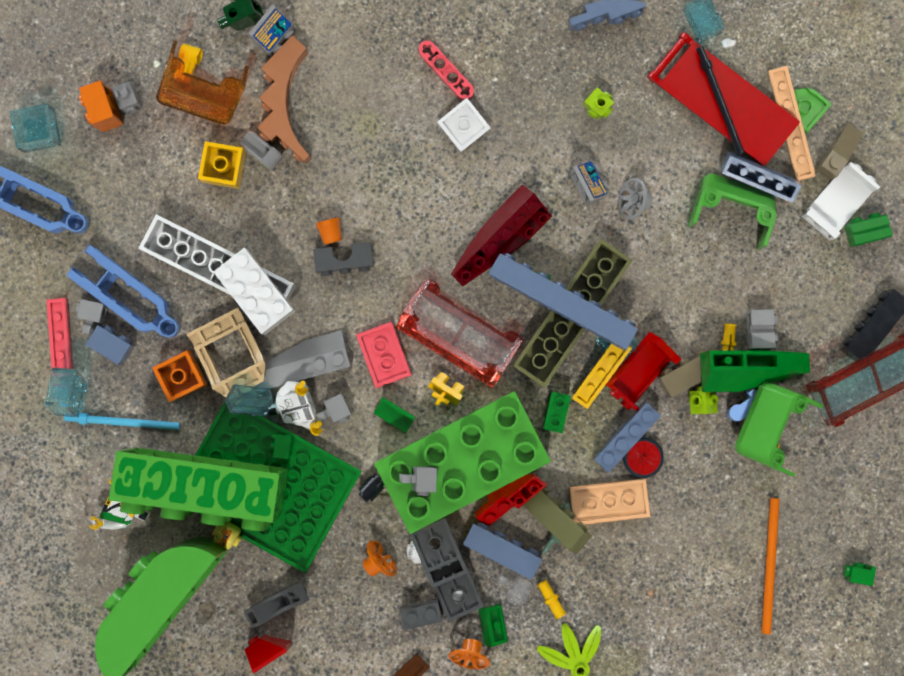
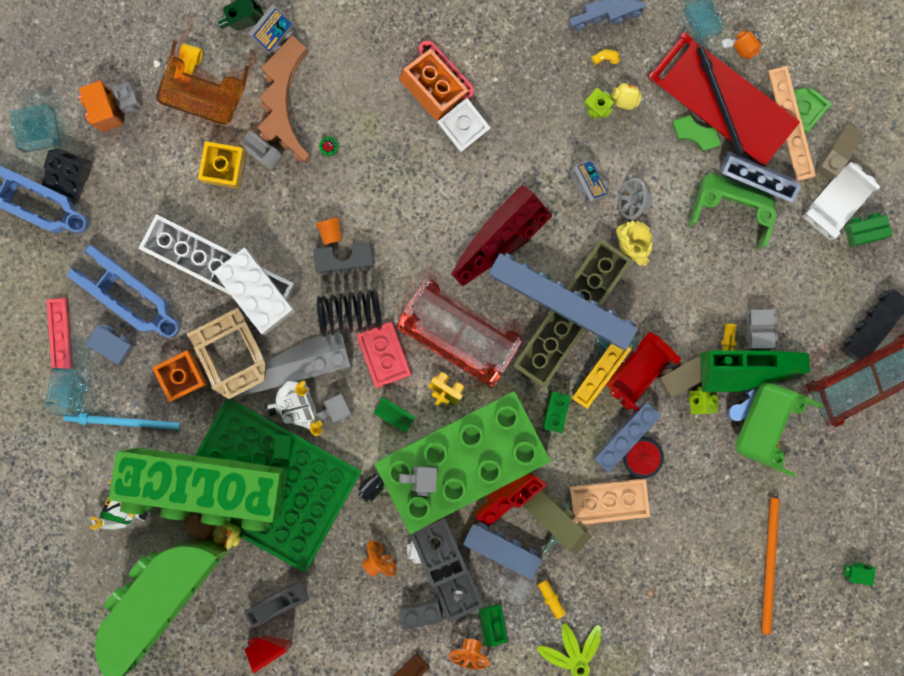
(66, 172): none -> black brick
(92, 313): light grey brick -> none
(197, 528): none -> clear orange brick
(249, 400): clear light blue brick -> none
(328, 146): none -> tile
(348, 307): none -> black piece
(433, 84): none -> orange slope
(606, 54): none -> yellow arm
(626, 96): none -> light yellow head
(635, 241): none -> light yellow hair
(704, 137): none -> bright green tile
(747, 44): none -> orange head

